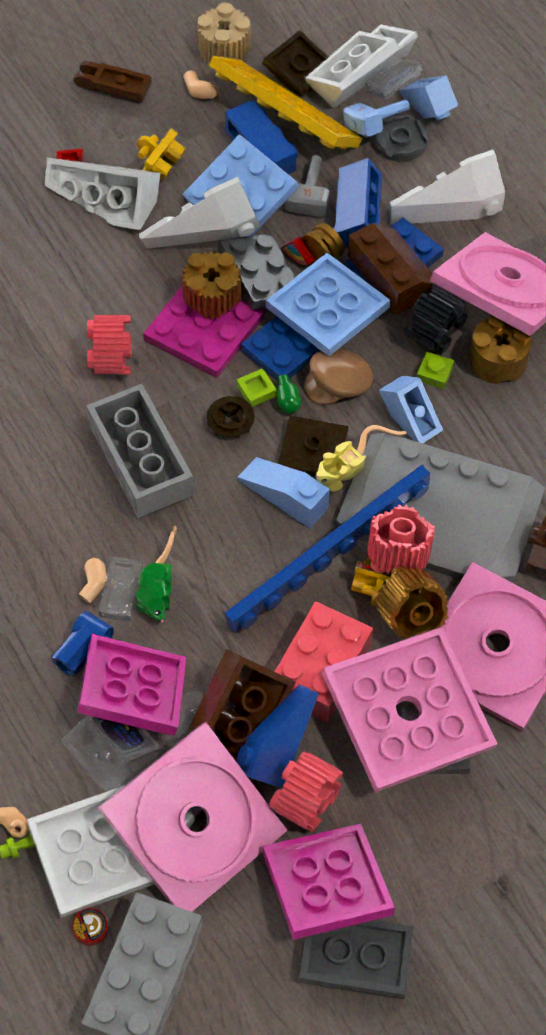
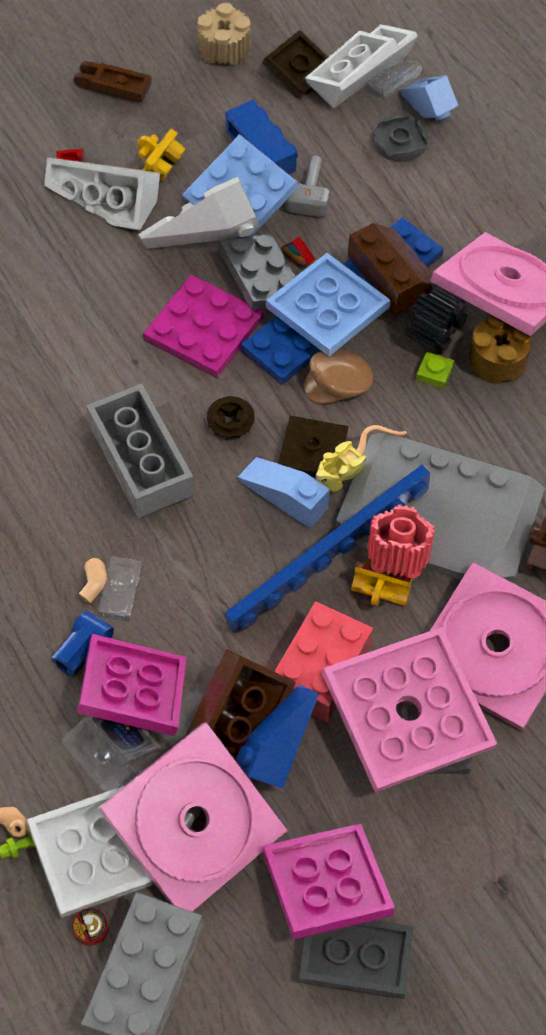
(110, 344): coral brick -> none
(156, 585): green animal -> none
(199, 89): light nougat arm -> none
(211, 283): pearl gold brick -> none
(256, 387): lime plate -> none
(287, 395): green cylinder -> none
(288, 104): yellow plate -> none
(307, 791): coral brick -> none
(324, 240): pearl gold wheel -> none
(357, 198): brick -> none
(367, 120): light blue piece -> none
(411, 408): light blue slope -> none
(412, 602): pearl gold brick -> none
(462, 195): white wedge -> none

